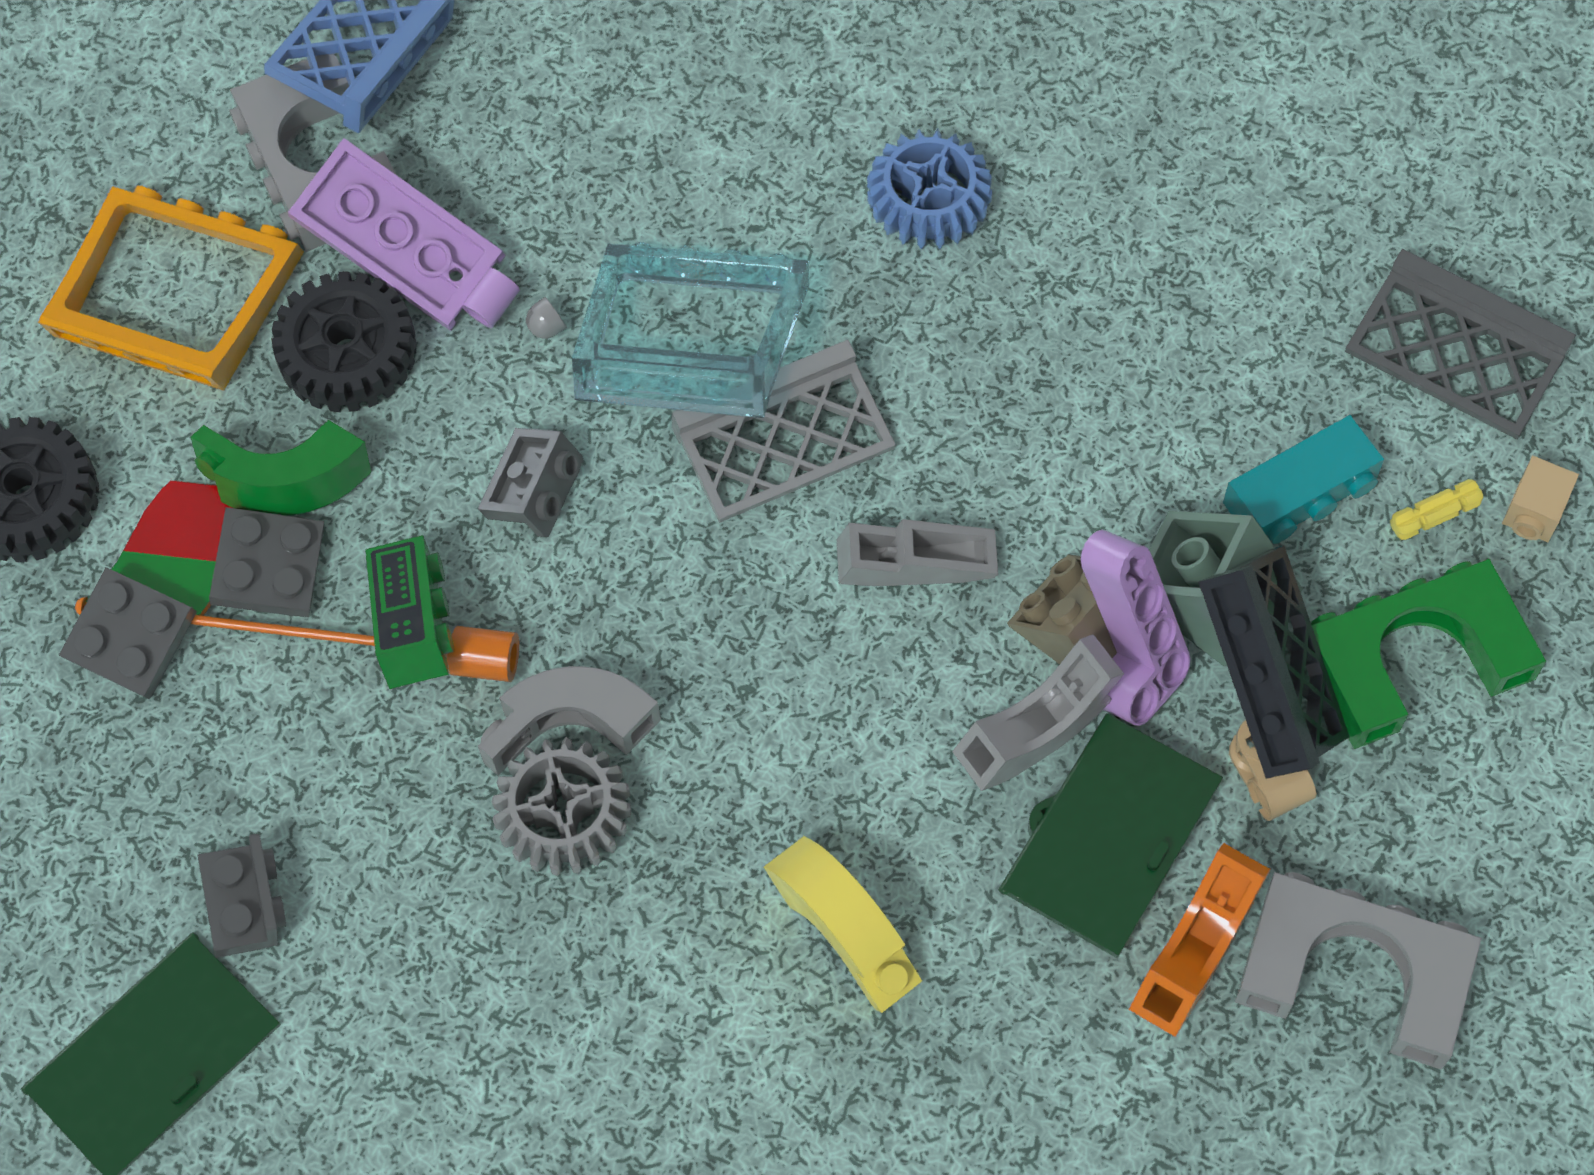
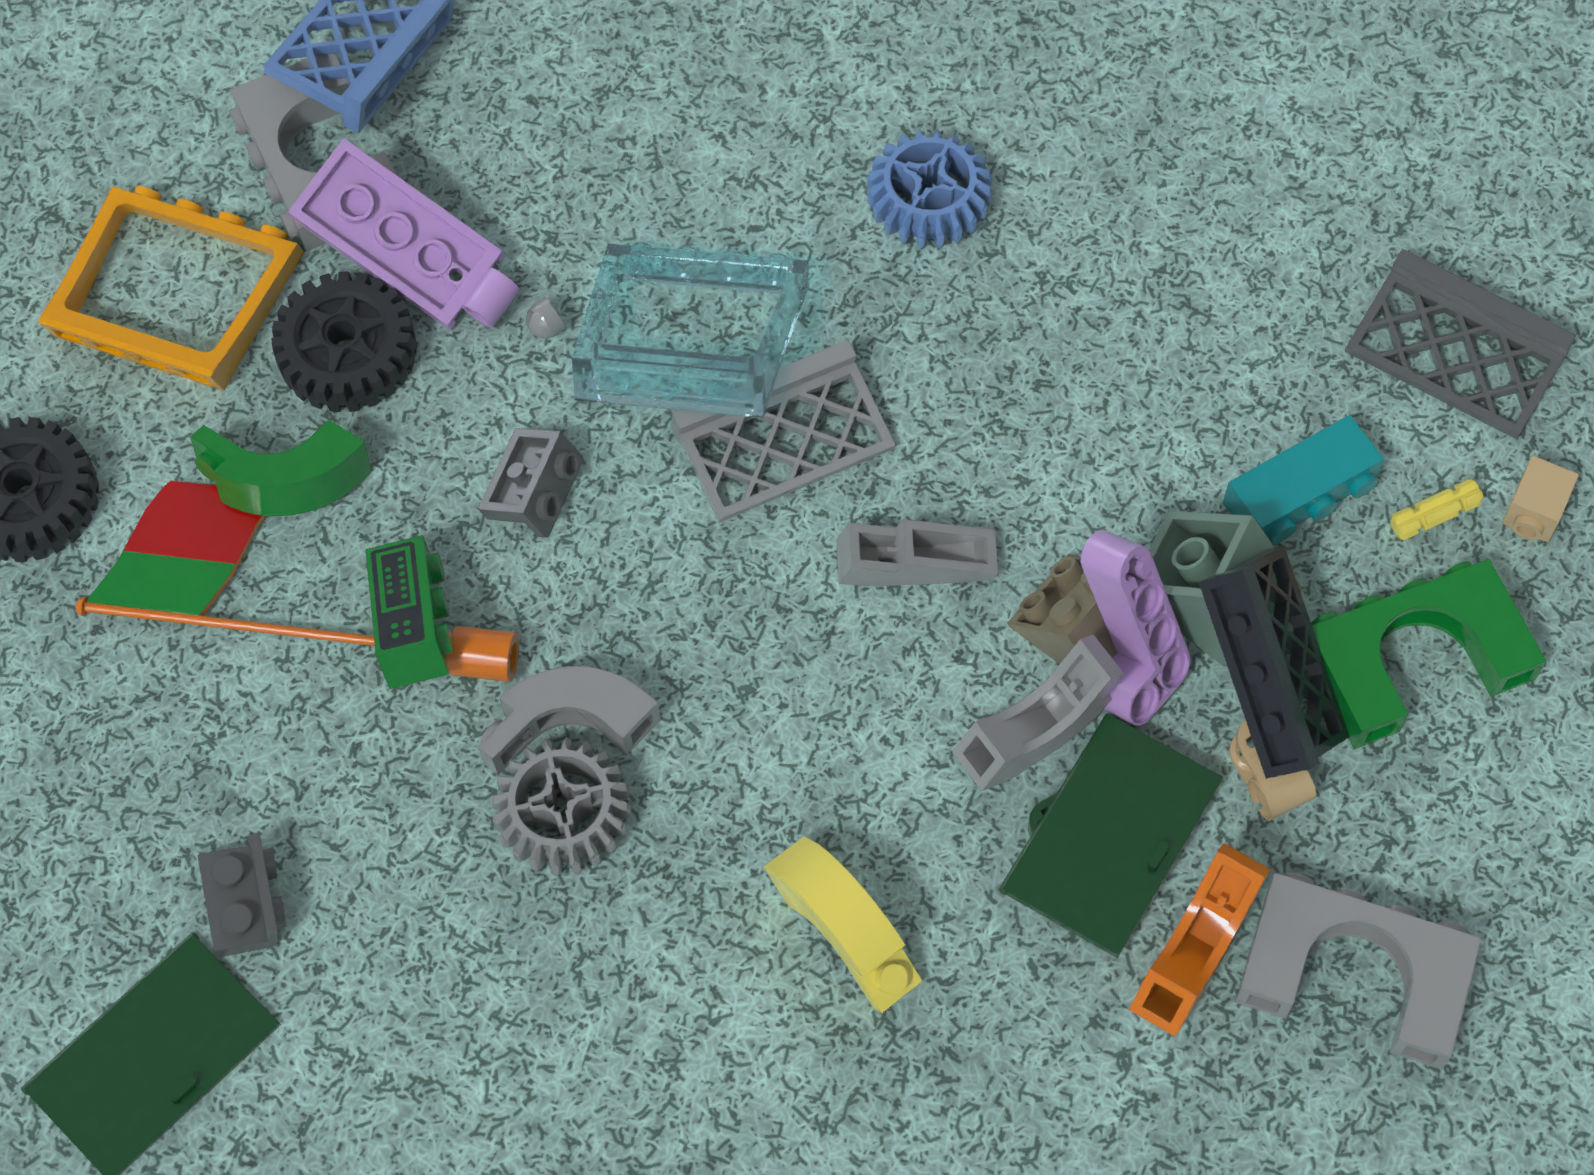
(128, 633): dark grey plate -> none
(266, 562): dark grey plate -> none

